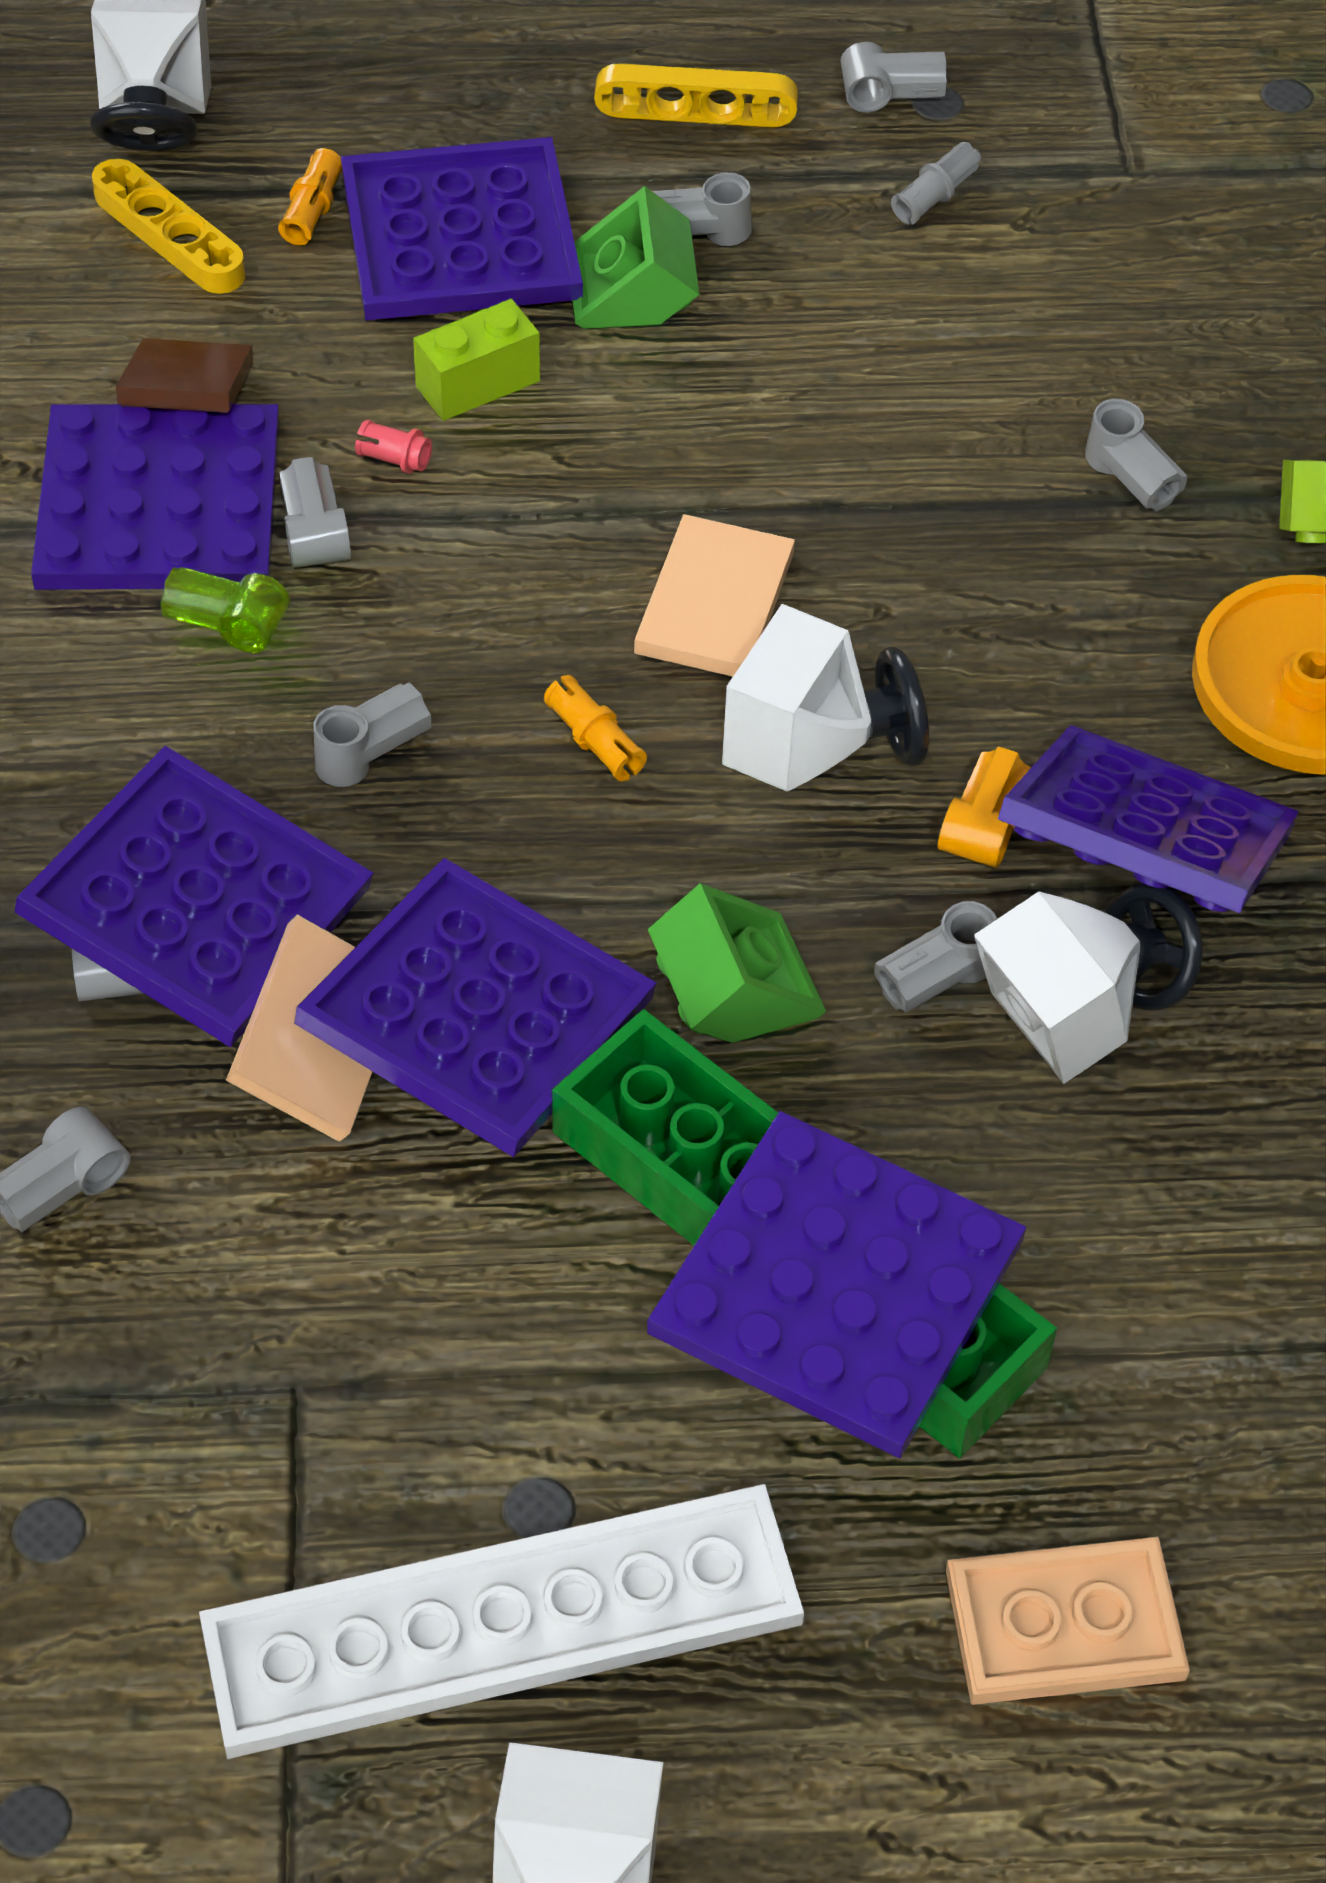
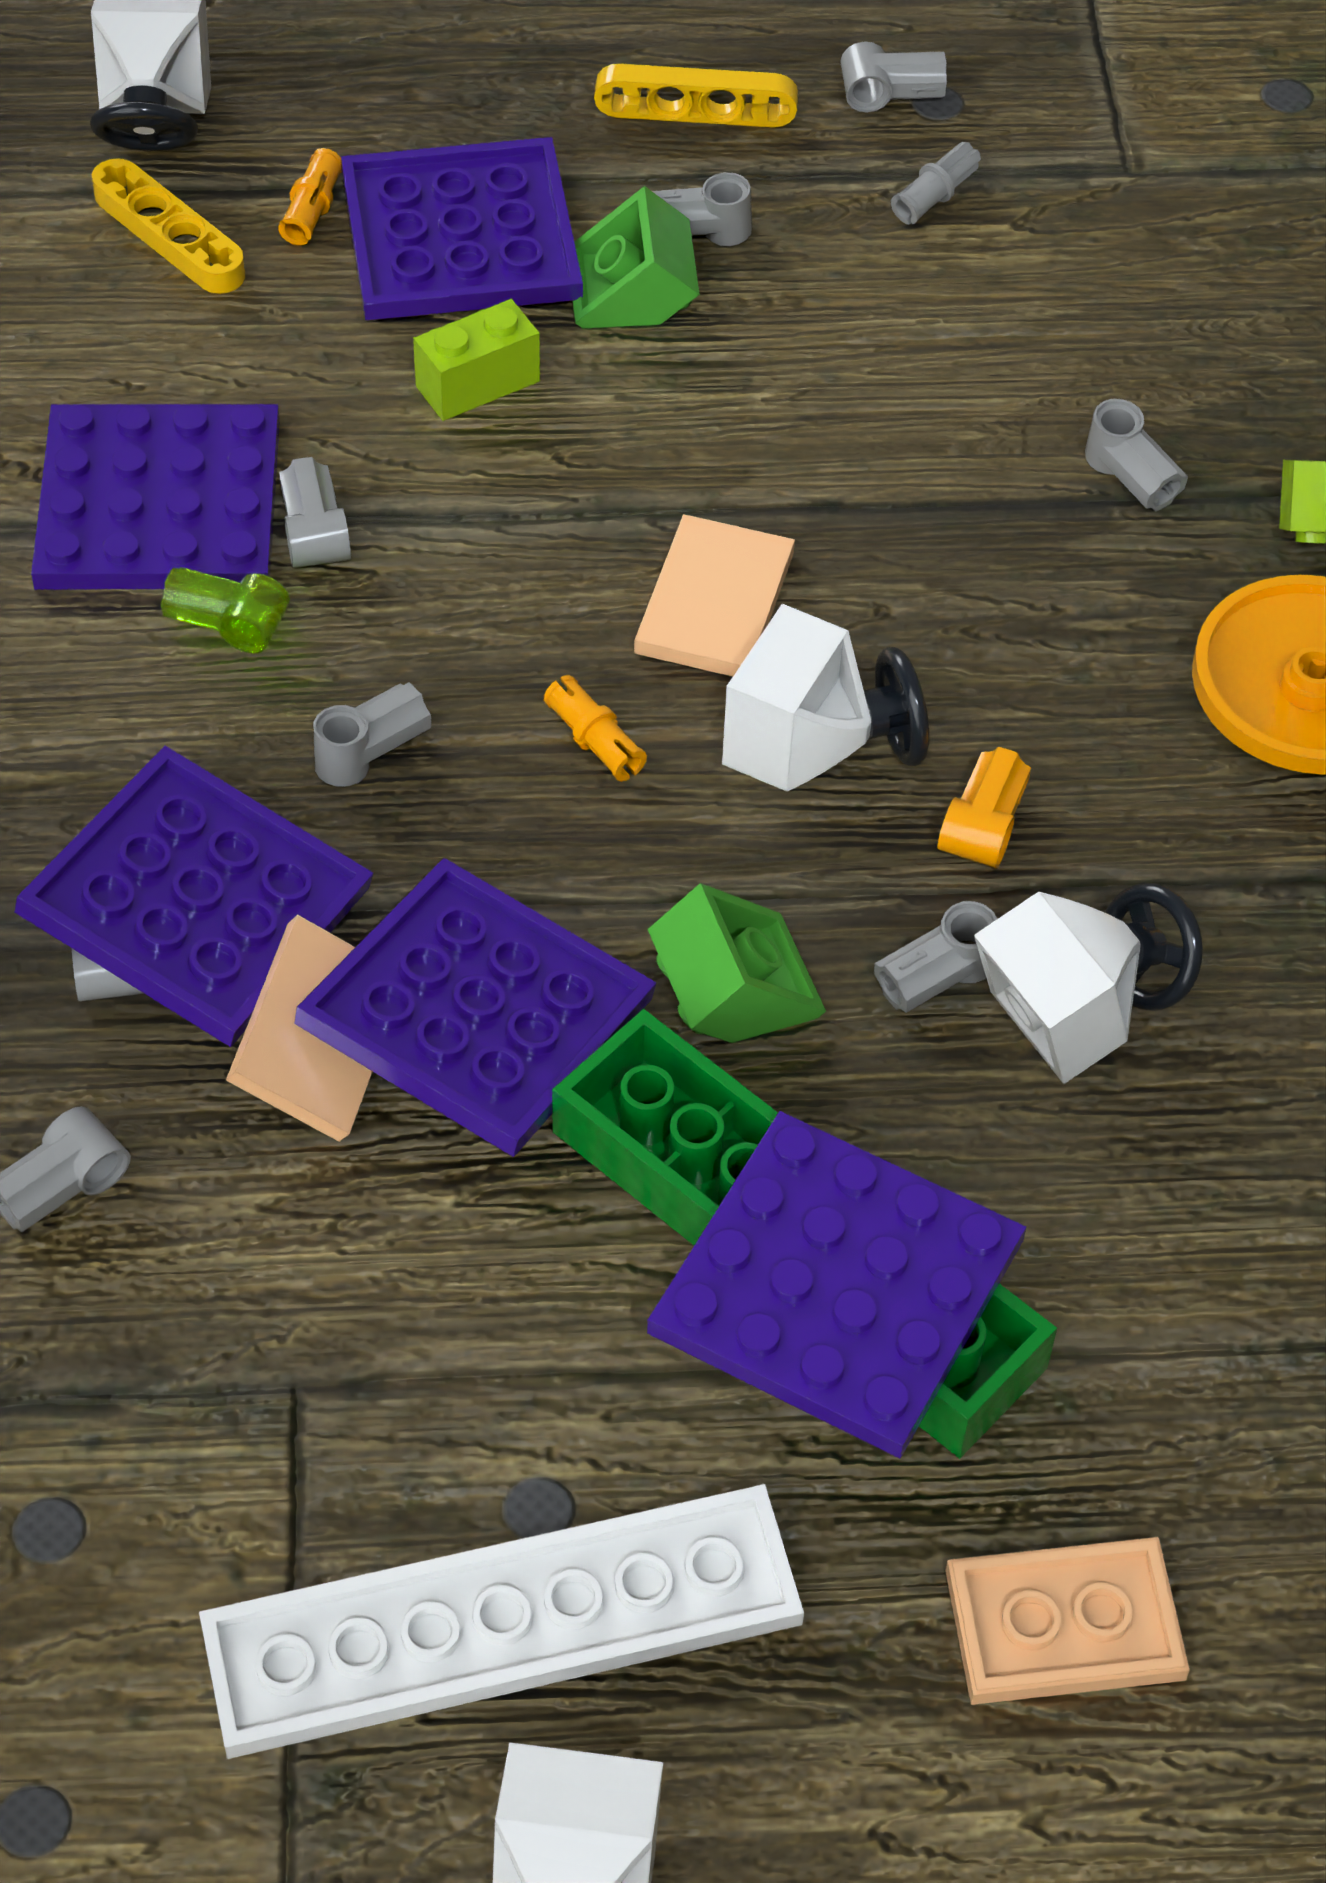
(184, 375): reddish brown tile -> none
(395, 446): coral pin -> none
(1149, 818): dark purple plate -> none

